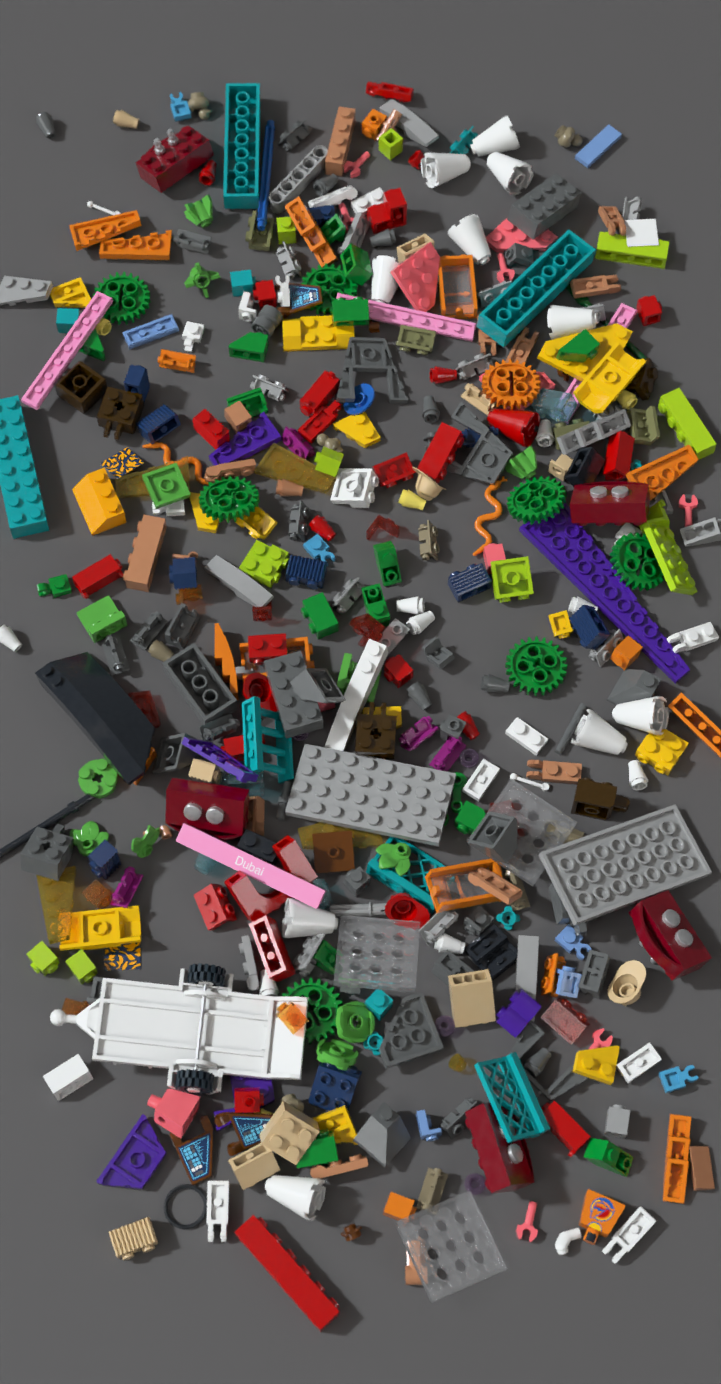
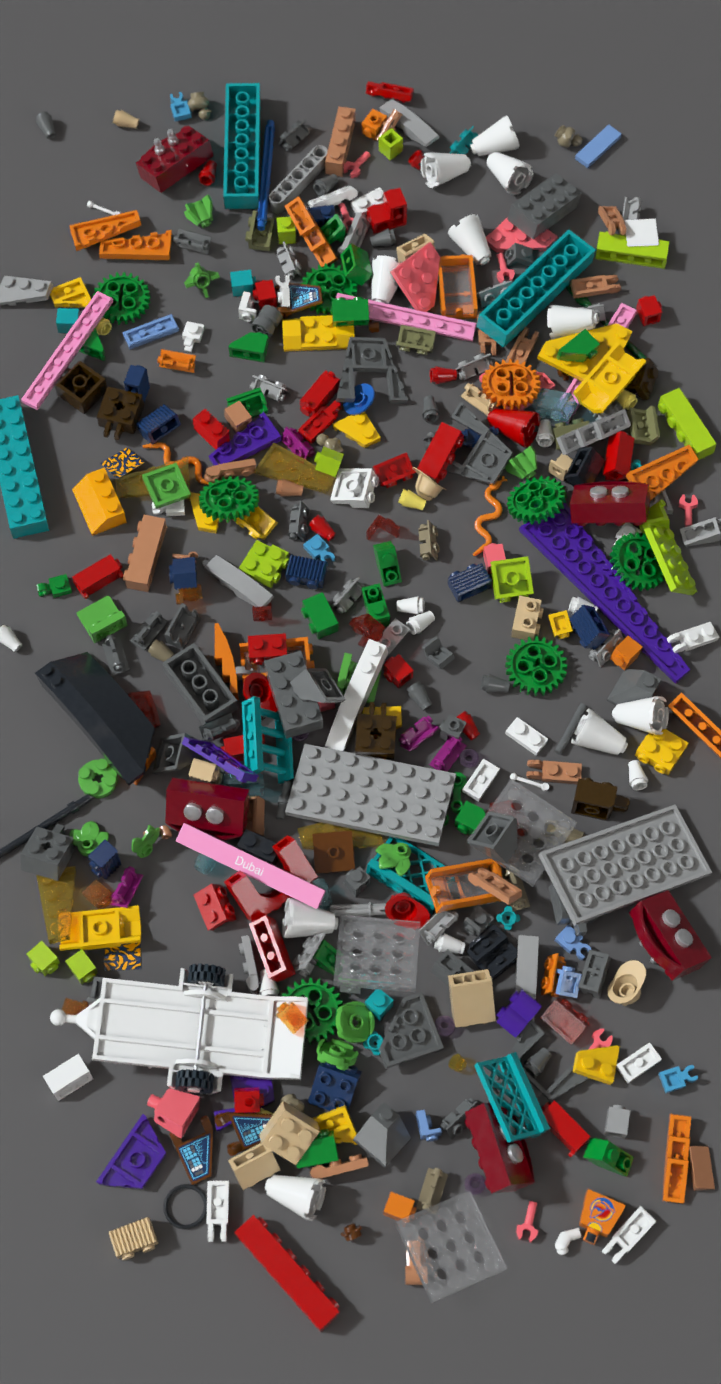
(526, 618): none -> tan brick

